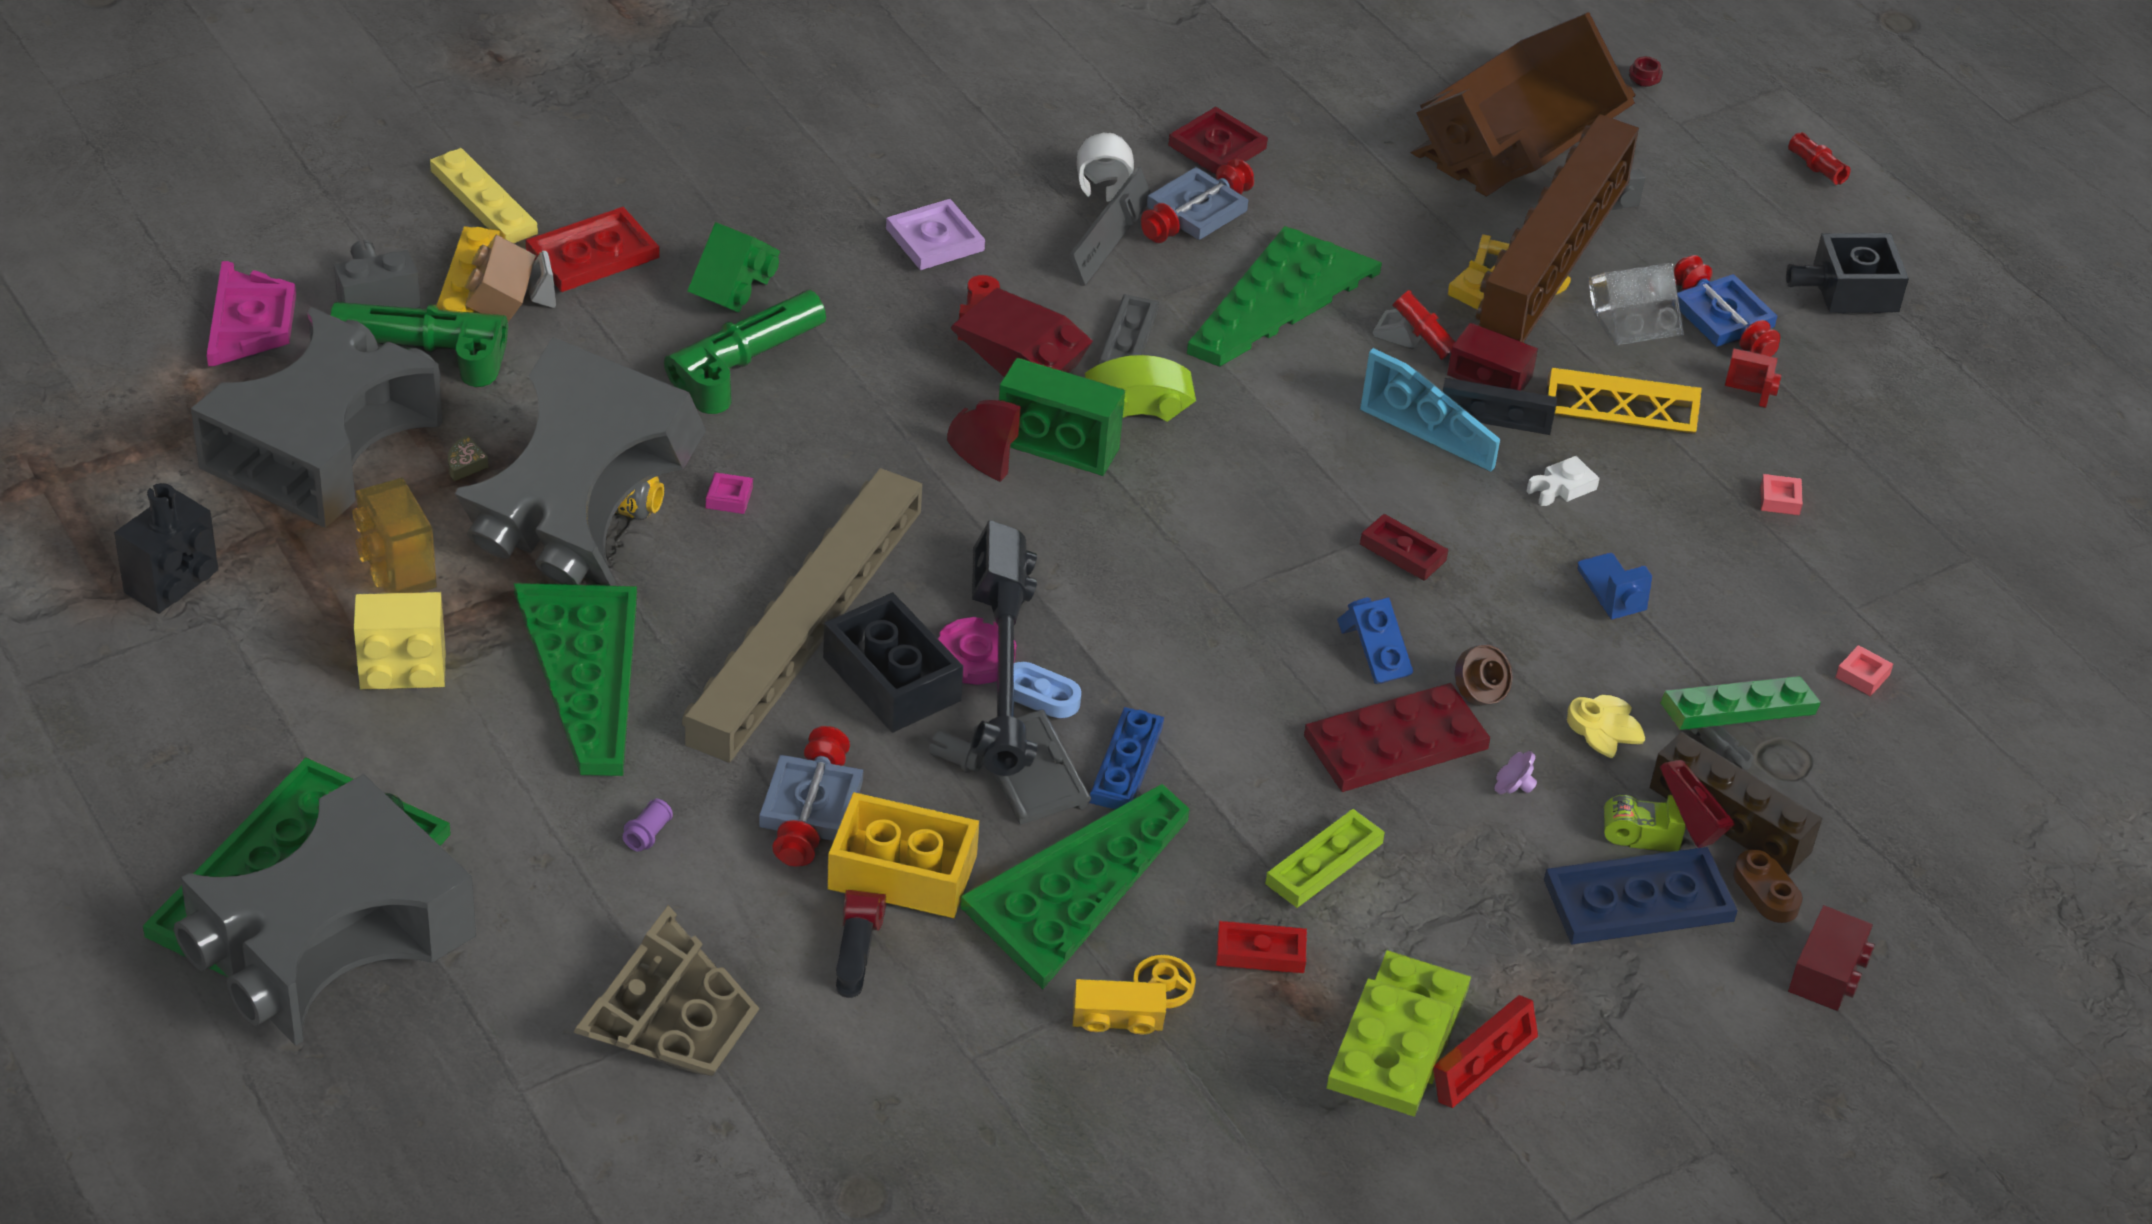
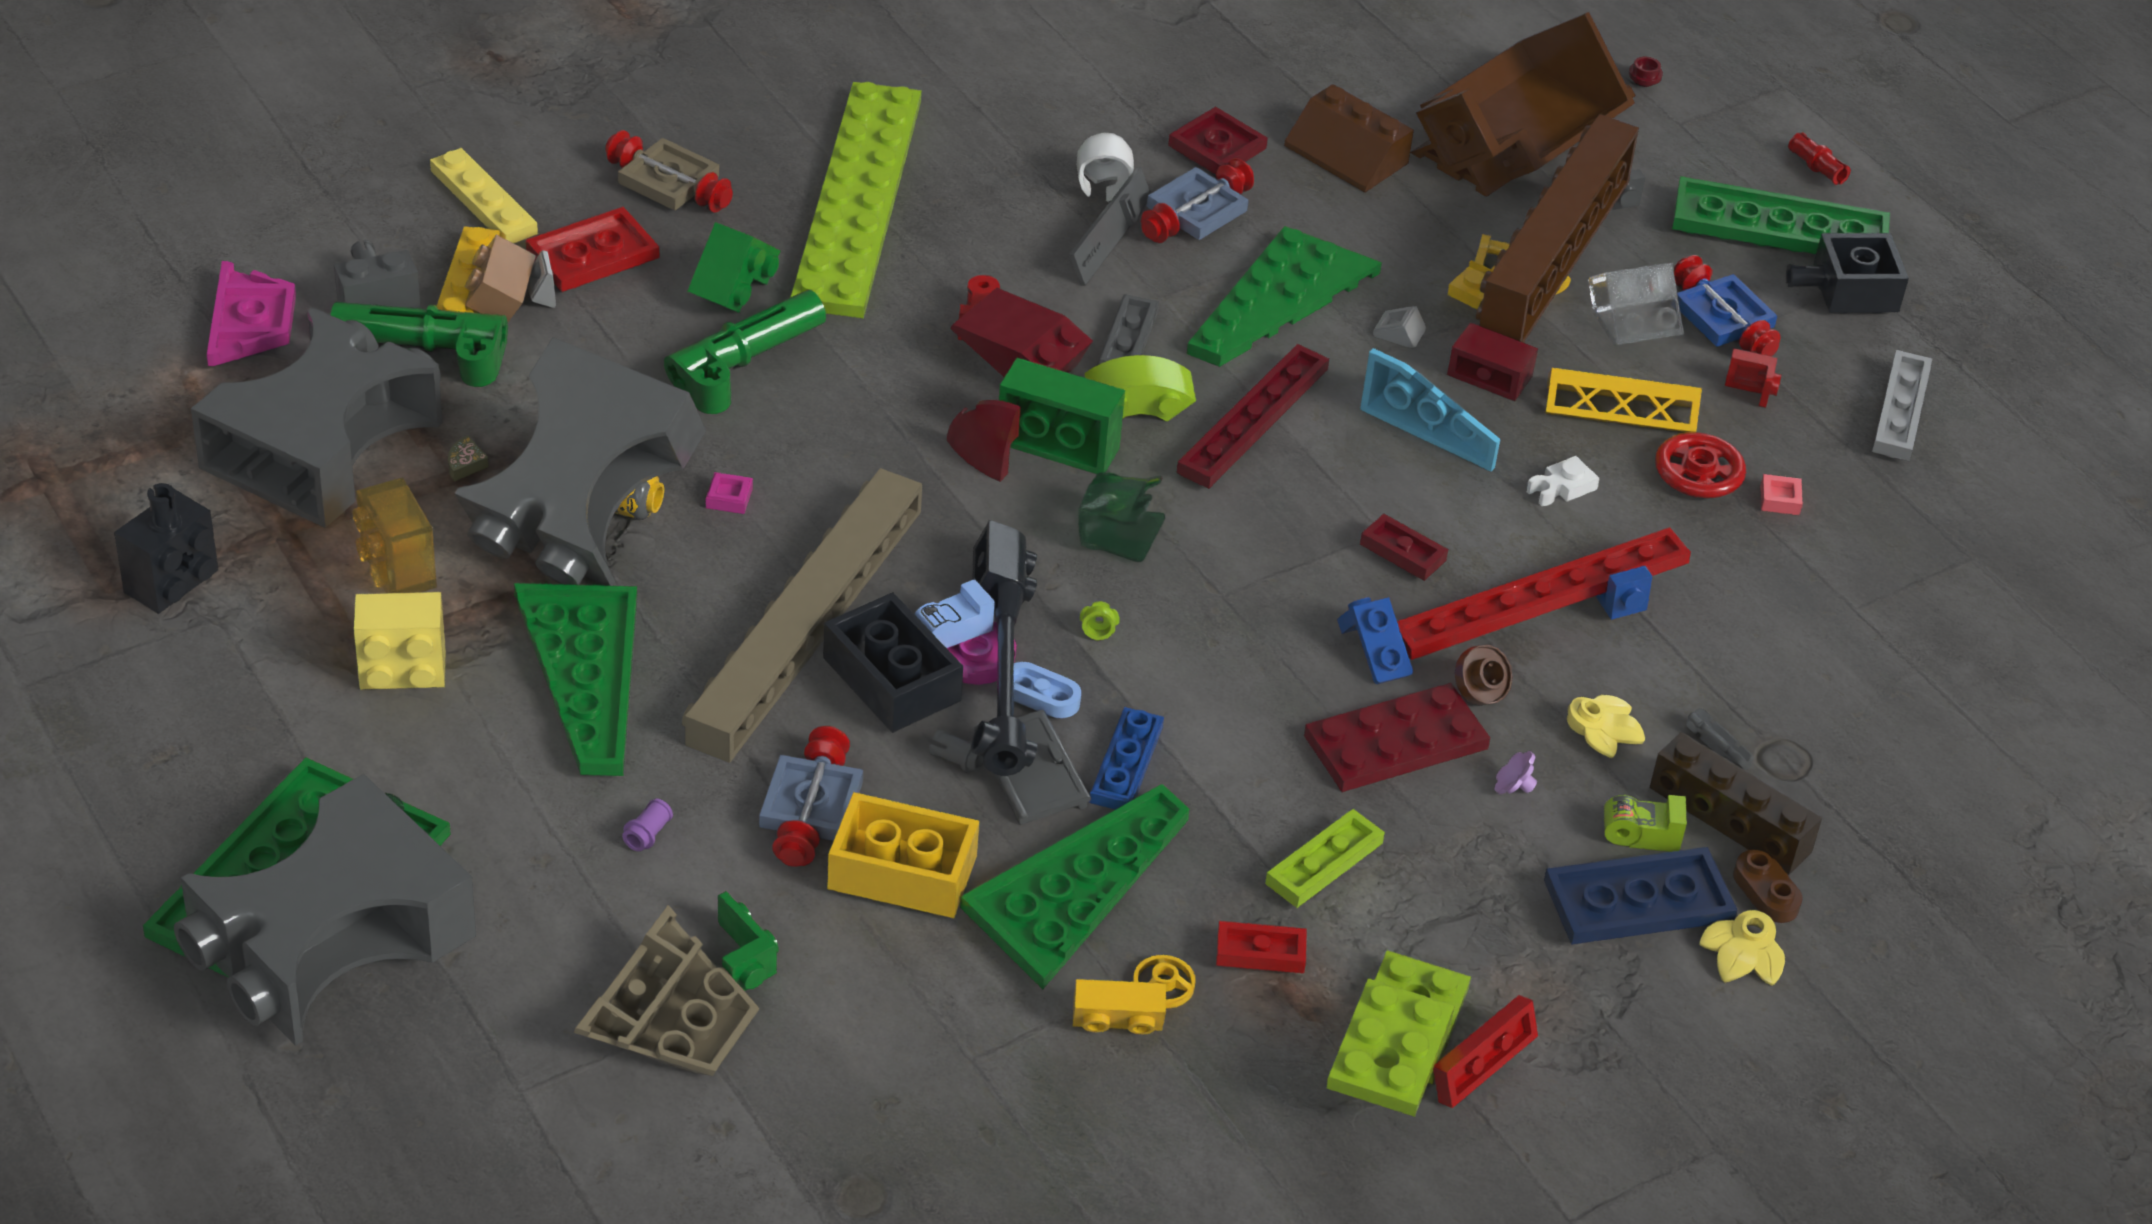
(668, 172): none -> dark tan plate
(758, 947): none -> green bracket
(858, 197): none -> lime plate
(861, 916): black piece -> none
(935, 234): lavender plate -> none
(959, 616): none -> light blue leg
(1099, 629): none -> lime plate
(1116, 516): none -> clear green piece
(1252, 416): none -> dark red plate
(1350, 138): none -> reddish brown slope
(1424, 324): red pin -> none
(1503, 406): black plate -> none
(1538, 593): none -> red plate
(1698, 808): dark red slope -> none
(1700, 465): none -> red plate
(1740, 702): green plate -> none
(1745, 951): none -> light yellow plate
(1767, 216): none -> green plate
(1831, 958): dark red brick -> none
(1864, 670): coral tile -> none
(1902, 405): none -> light grey plate

